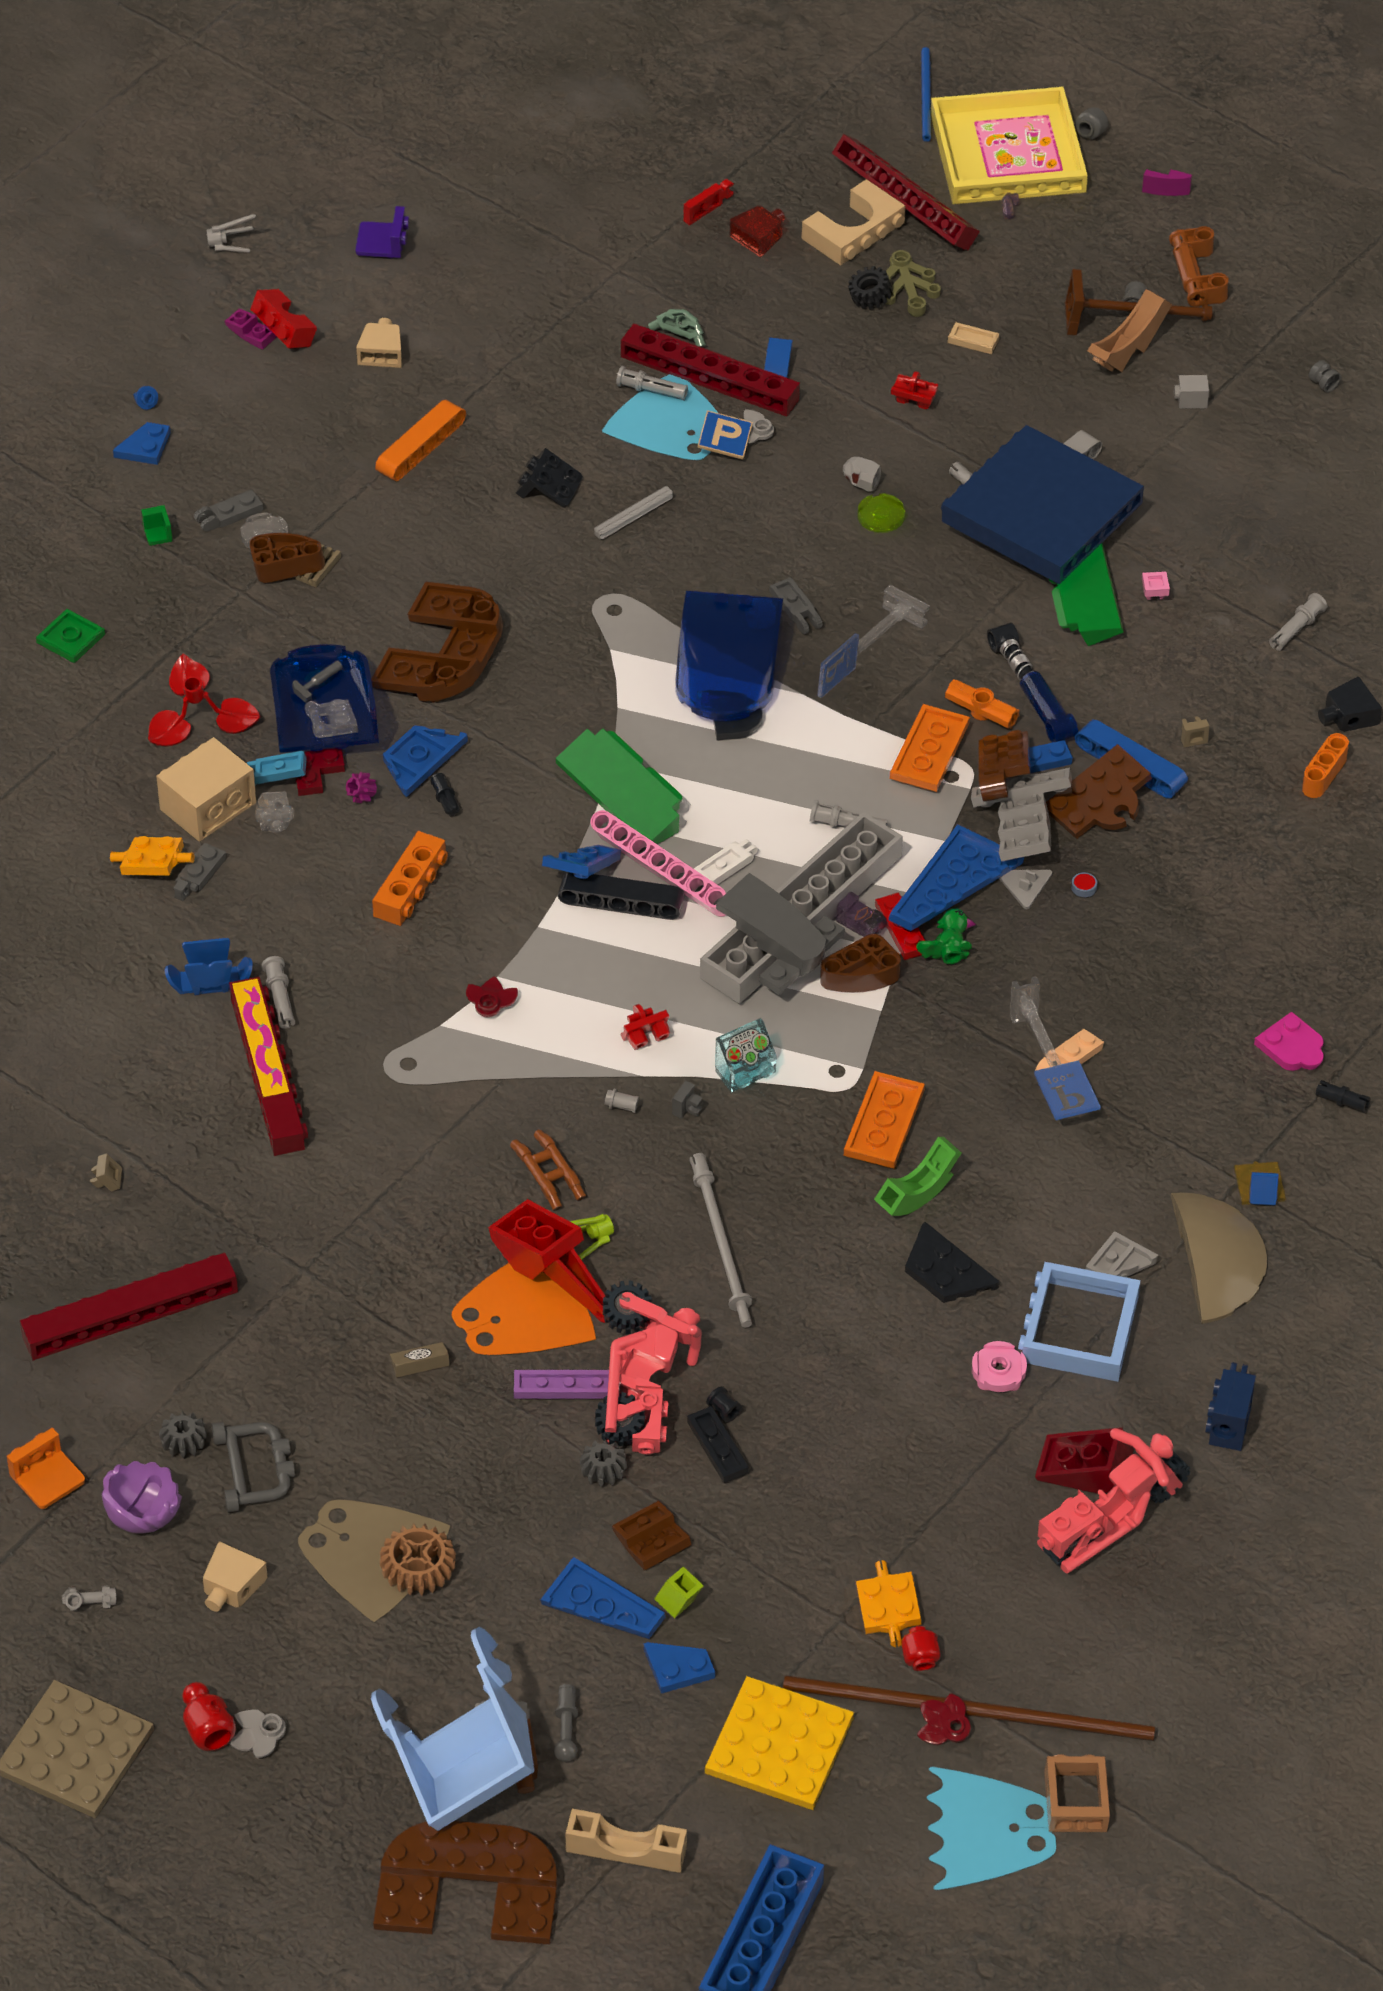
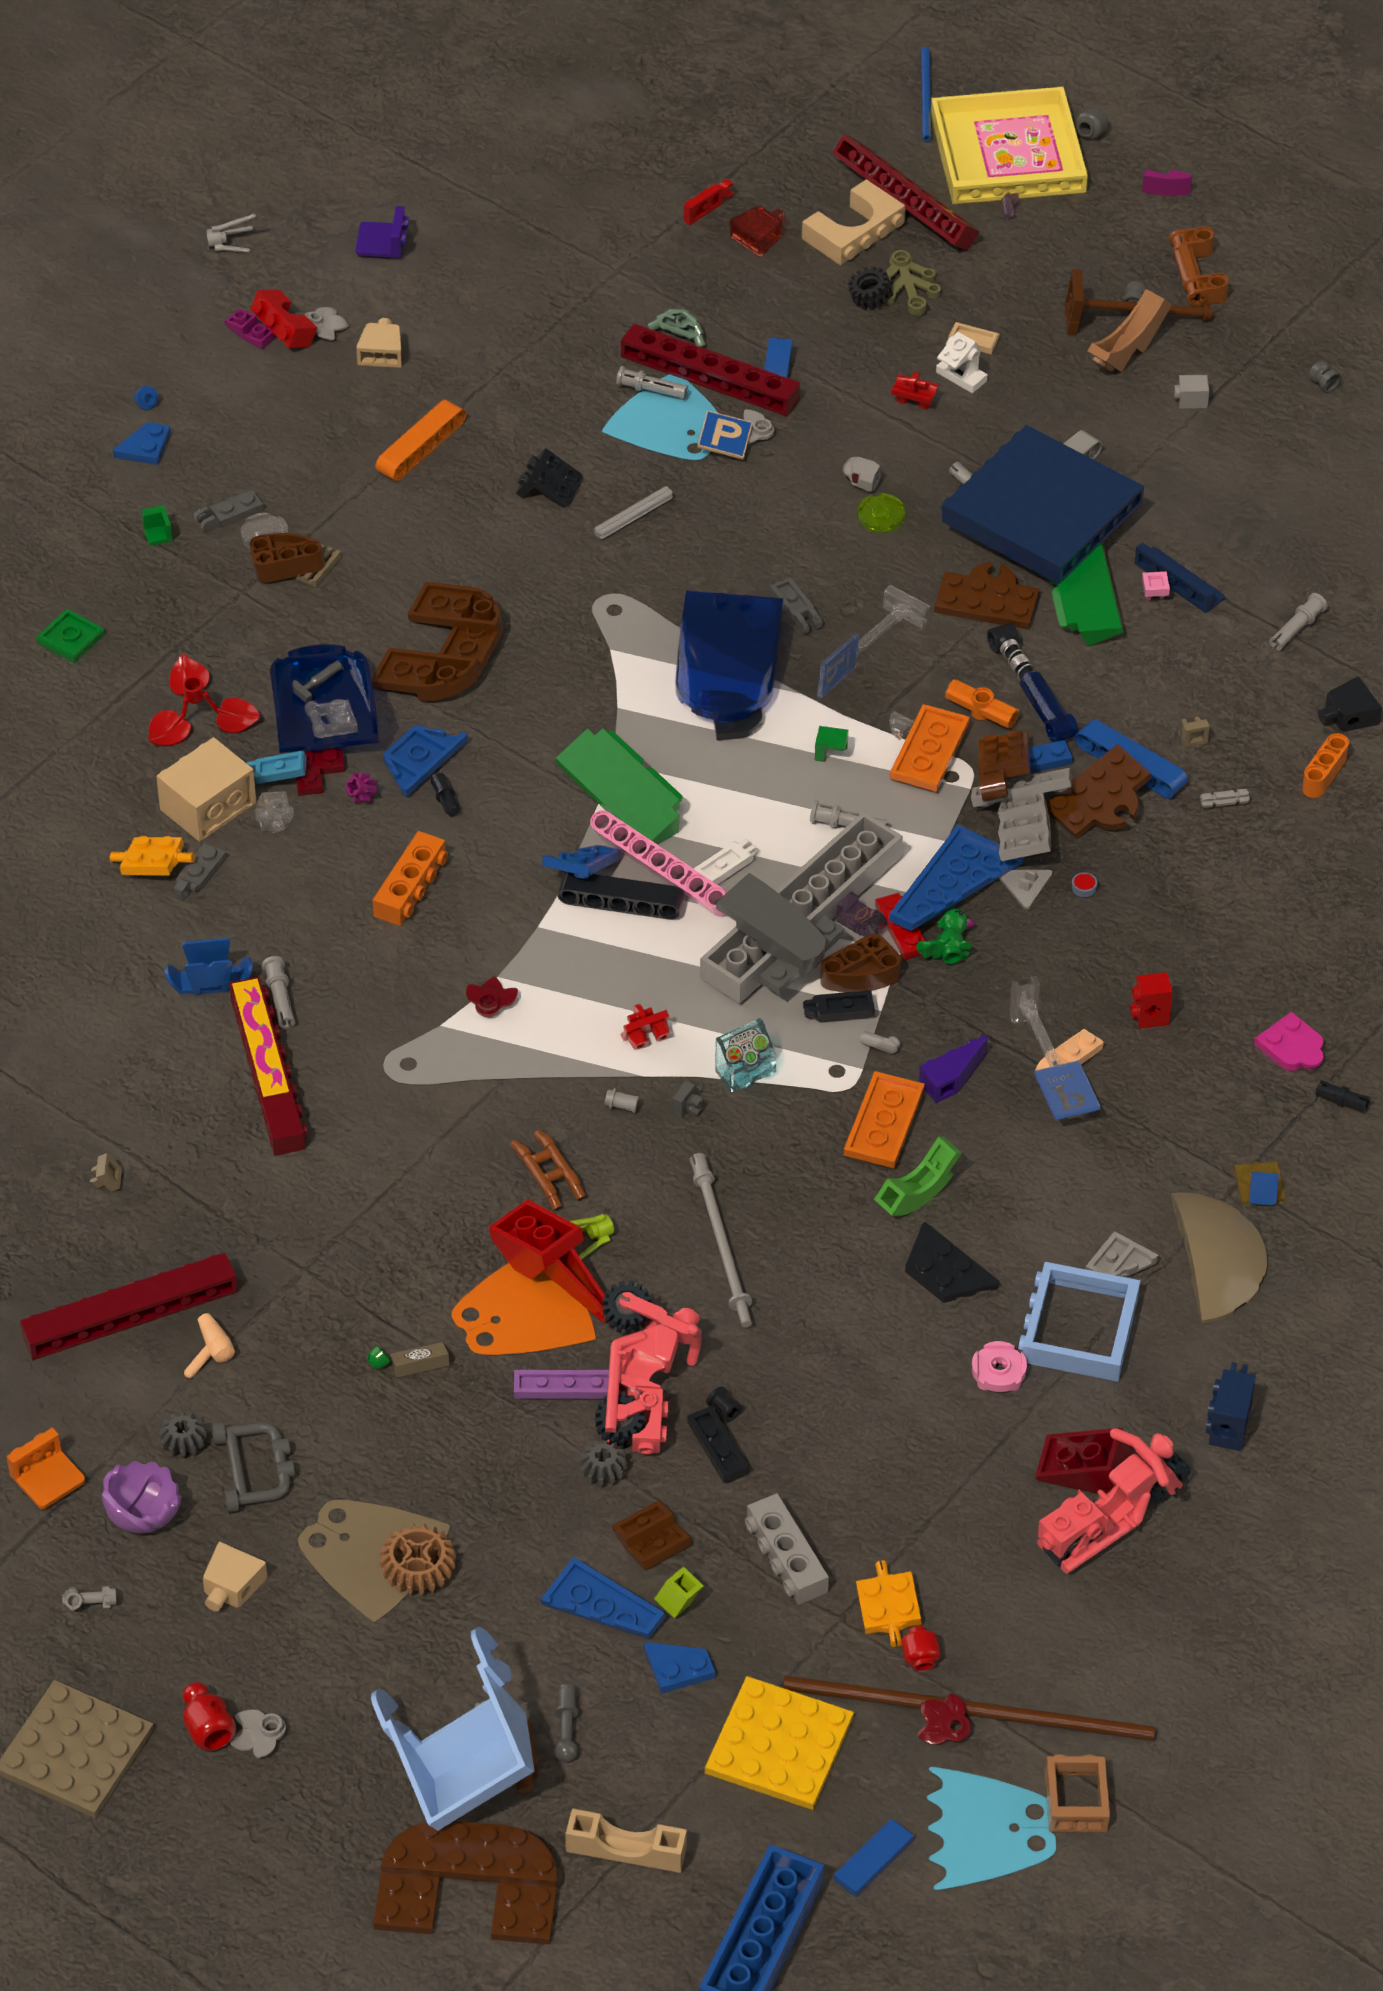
(217, 1345): none -> light nougat piece
(327, 322): none -> light grey plate
(378, 1358): none -> green hinge
(773, 1513): none -> light grey brick
(830, 739): none -> green panel
(840, 1006): none -> black hinge
(873, 1857): none -> blue tile
(887, 1045): none -> light grey arm
(900, 725): none -> clear tile
(949, 1072): none -> dark purple slope
(964, 355): none -> white tile
(987, 597): none -> reddish brown plate
(1151, 1000): none -> red brick
(1179, 578): none -> dark blue panel
(1224, 798): none -> light grey axle

